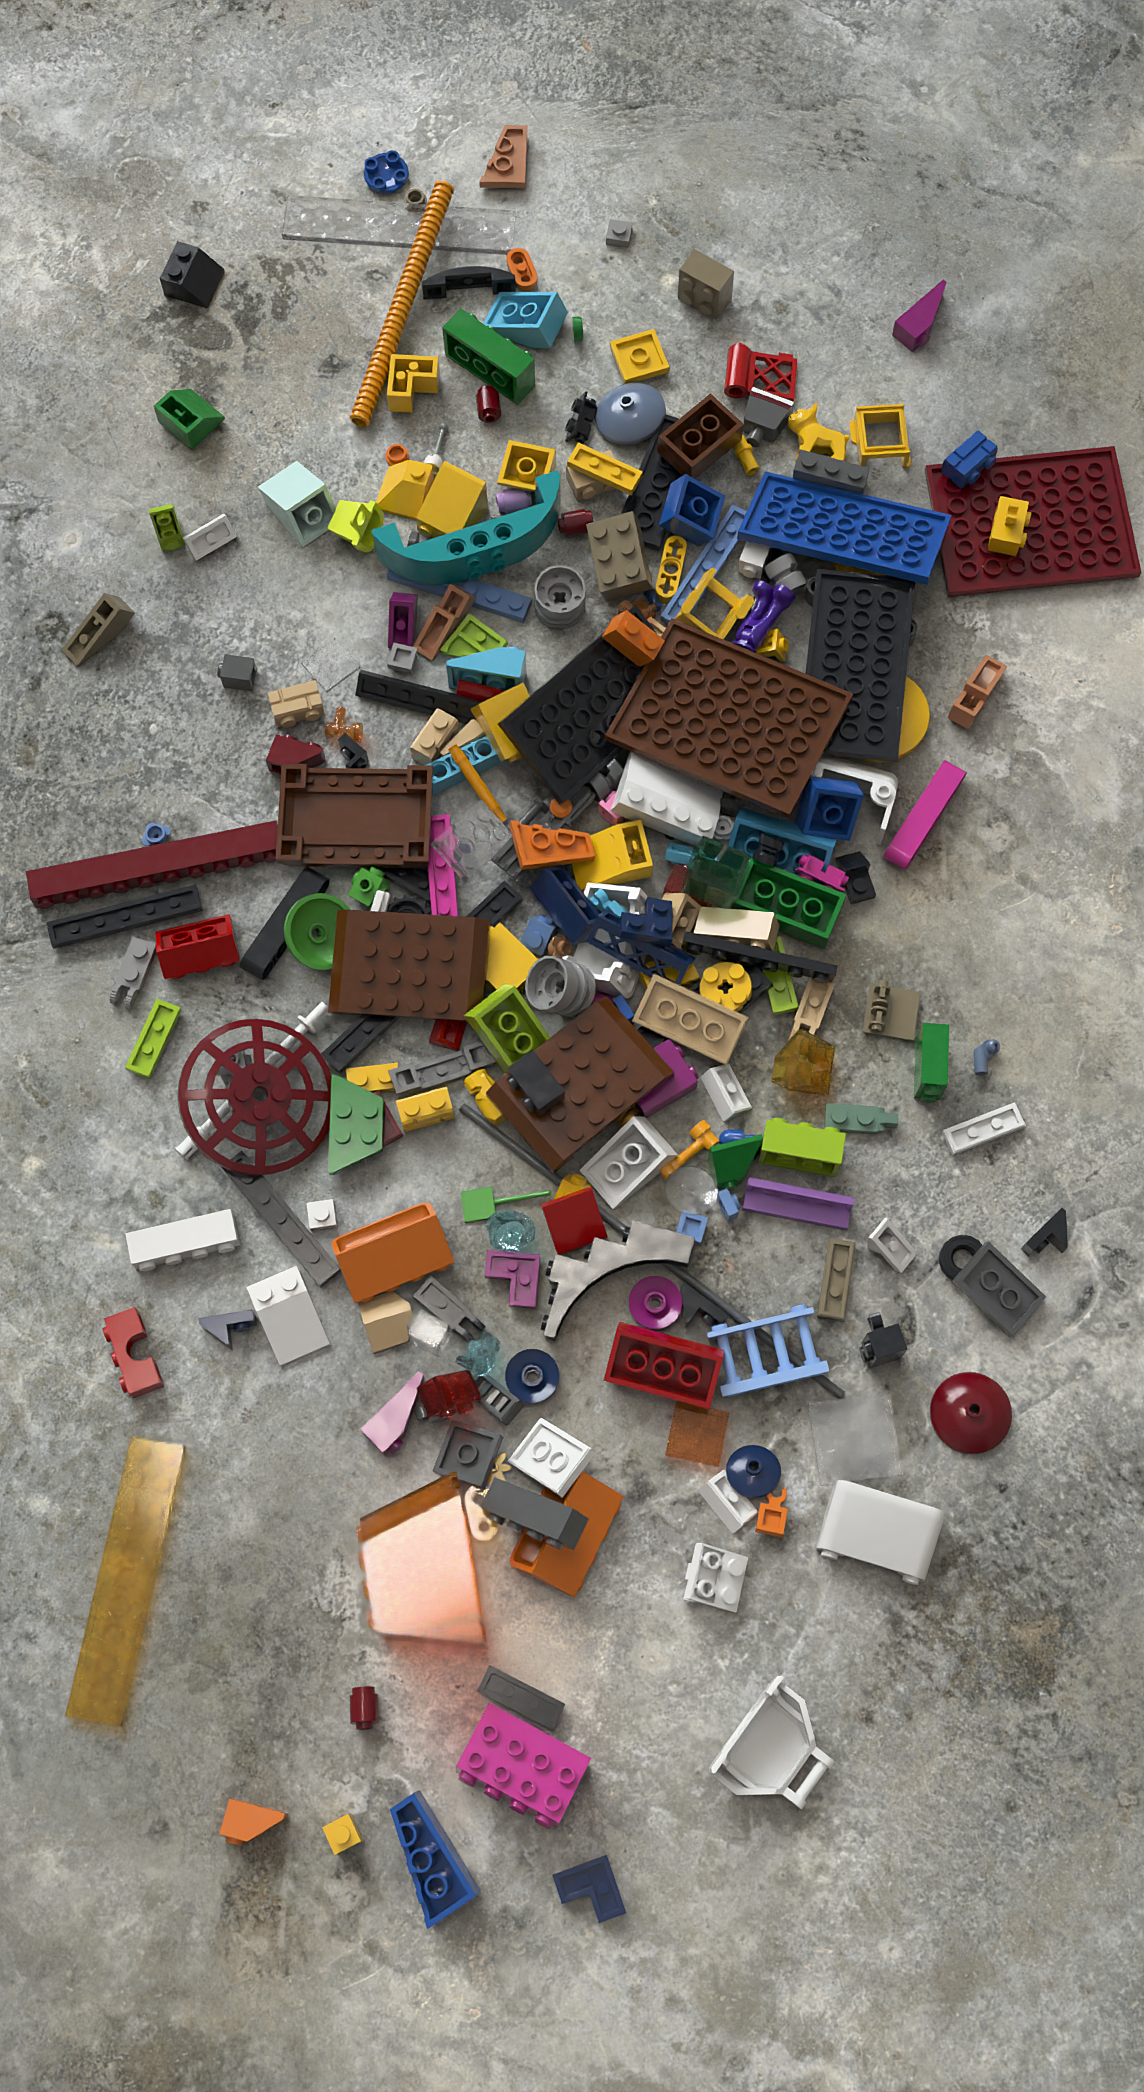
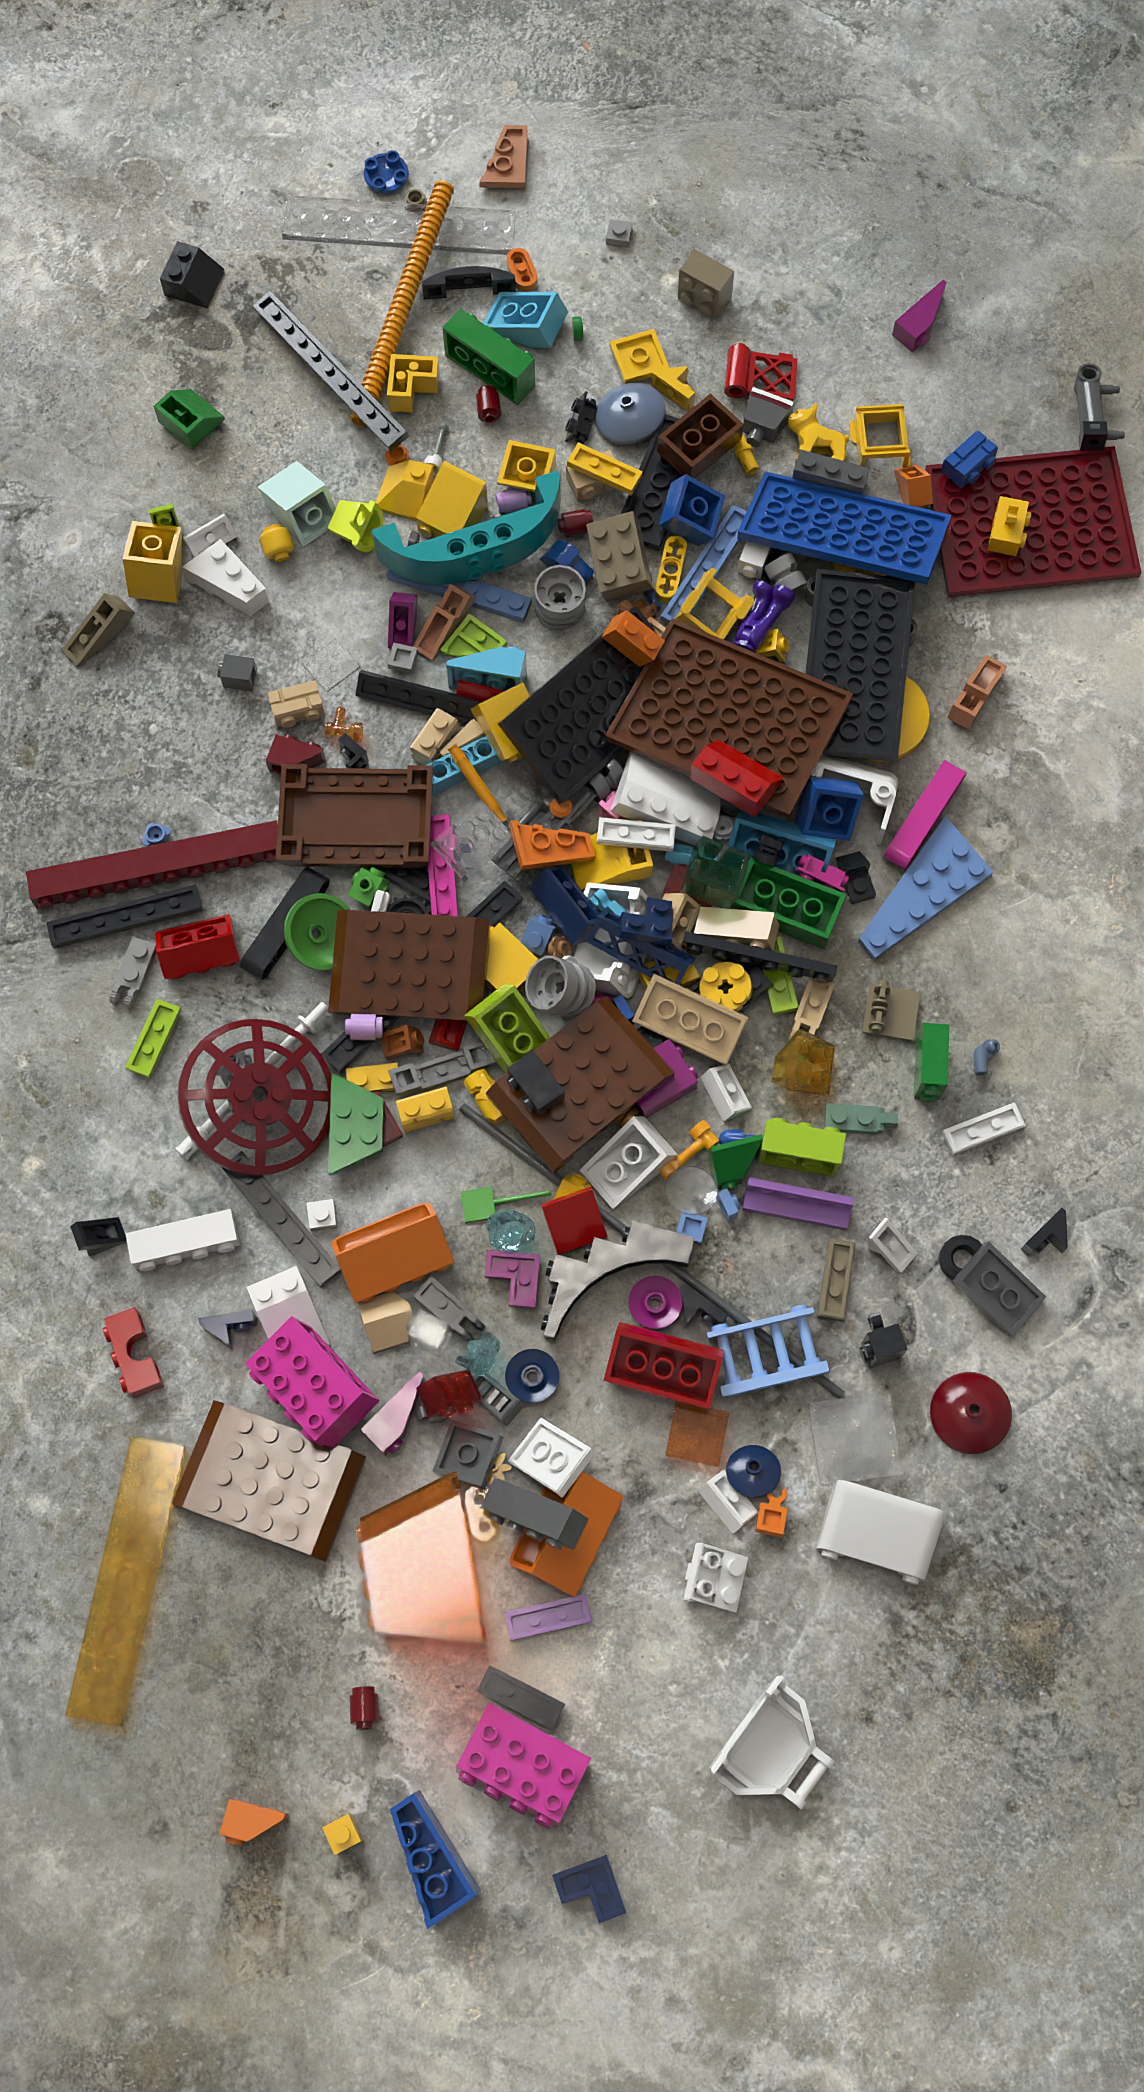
(98, 1235): none -> black slope
(153, 562): none -> yellow slope
(227, 577): none -> white wedge
(269, 1480): none -> slope
(276, 542): none -> yellow head
(311, 1383): none -> dark pink brick
(331, 371): none -> plate
(364, 1027): none -> lavender brick
(402, 1041): none -> dark orange bracket
(547, 1617): none -> medium lavender plate
(567, 555): none -> blue brick
(636, 834): none -> white tile
(671, 384): none -> yellow slope
(734, 777): none -> red slope
(914, 485): none -> orange slope
(934, 881): none -> medium blue wing
(1092, 424): none -> dark grey piece

